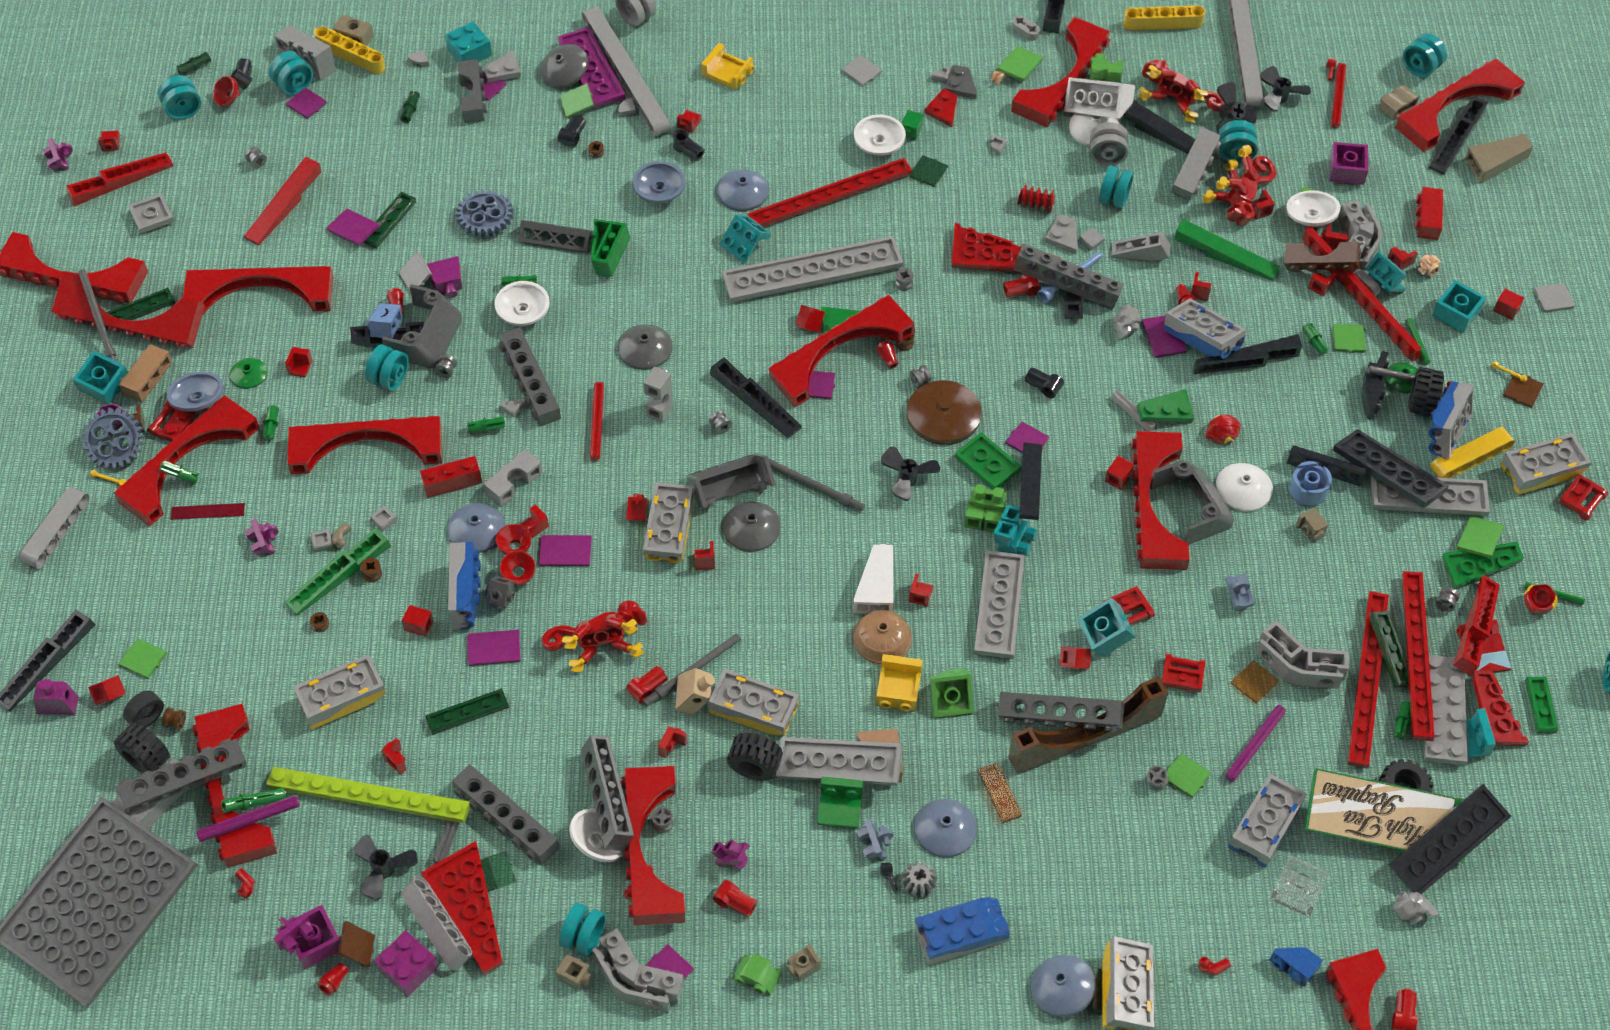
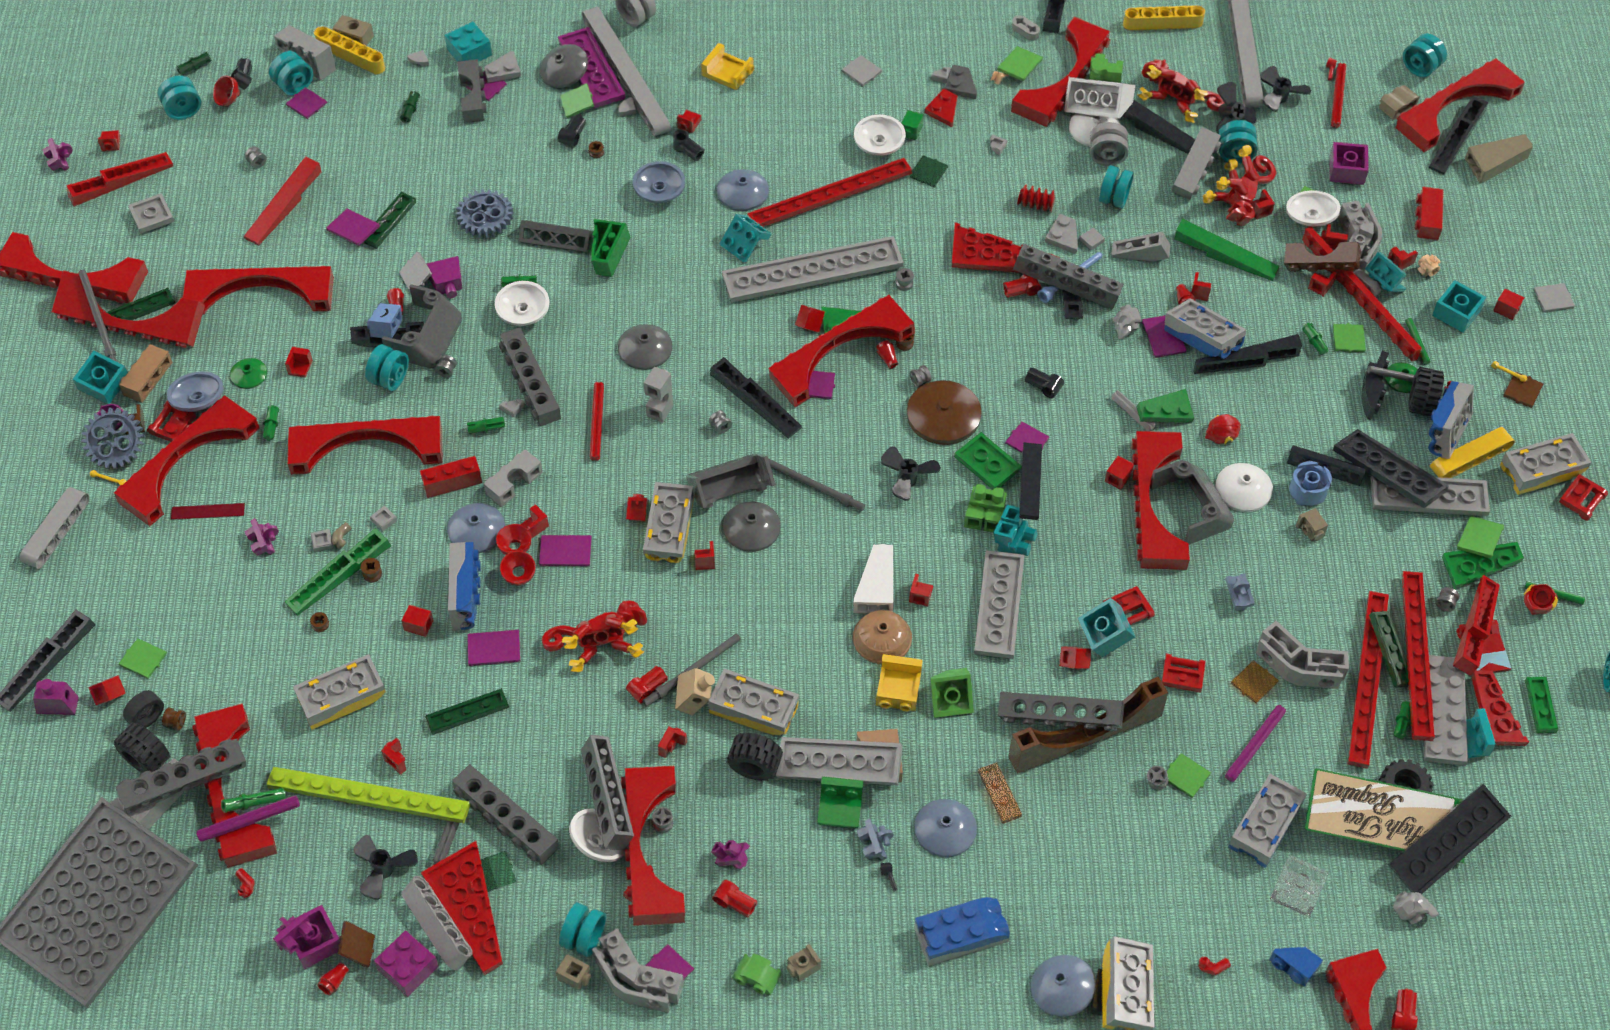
(179, 472): green axle -> none
(500, 592): dark grey brick -> none
(927, 881): light grey gear -> none

